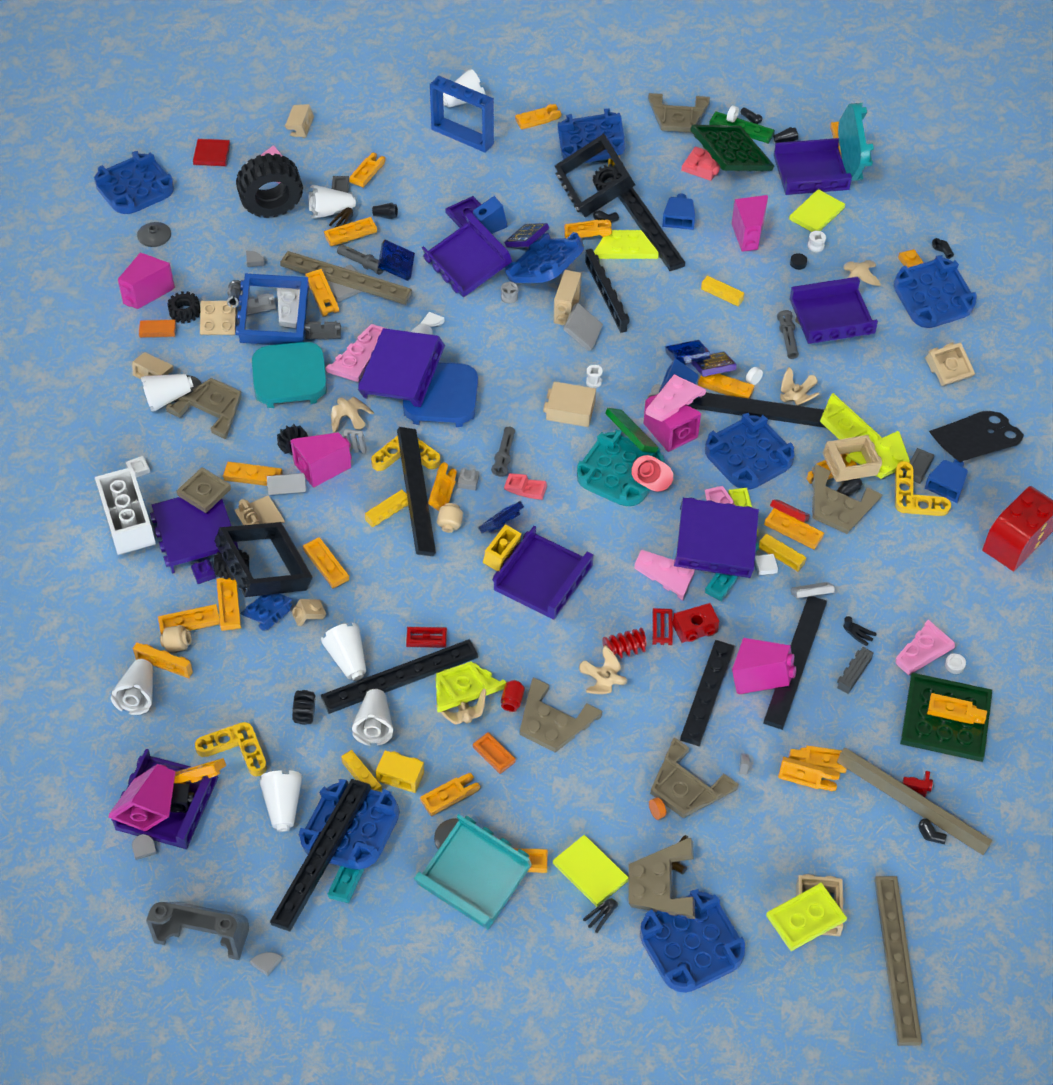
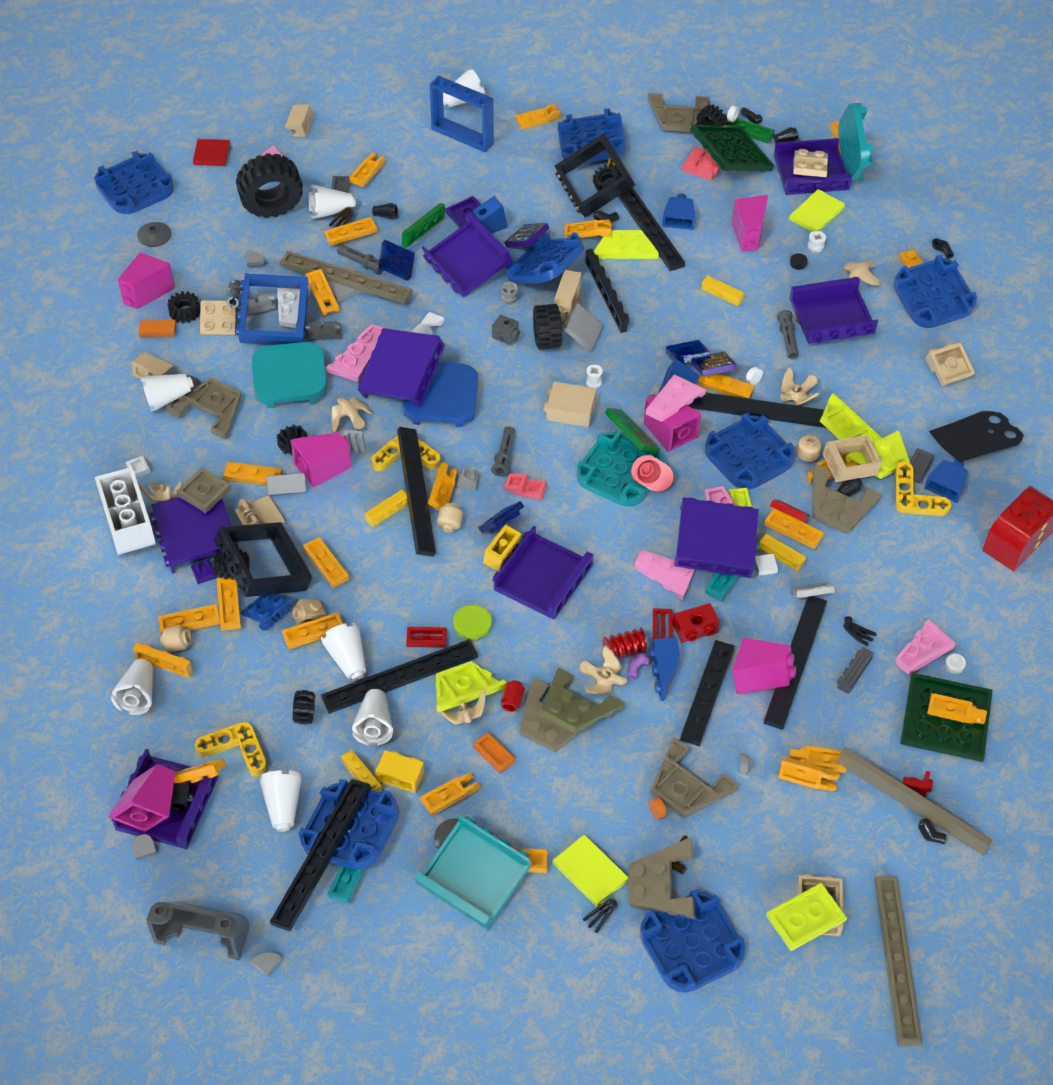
(159, 493): none -> tan animal
(310, 631): none -> light orange plate
(423, 225): none -> green tile
(472, 622): none -> lime tile
(505, 329): none -> dark grey brick
(547, 326): none -> black tyre
(572, 710): none -> olive wing
(635, 663): none -> medium lavender arm
(666, 660): none -> blue slope
(712, 112): none -> black tyre
(809, 448): none -> tan head
(810, 163): none -> tan plate

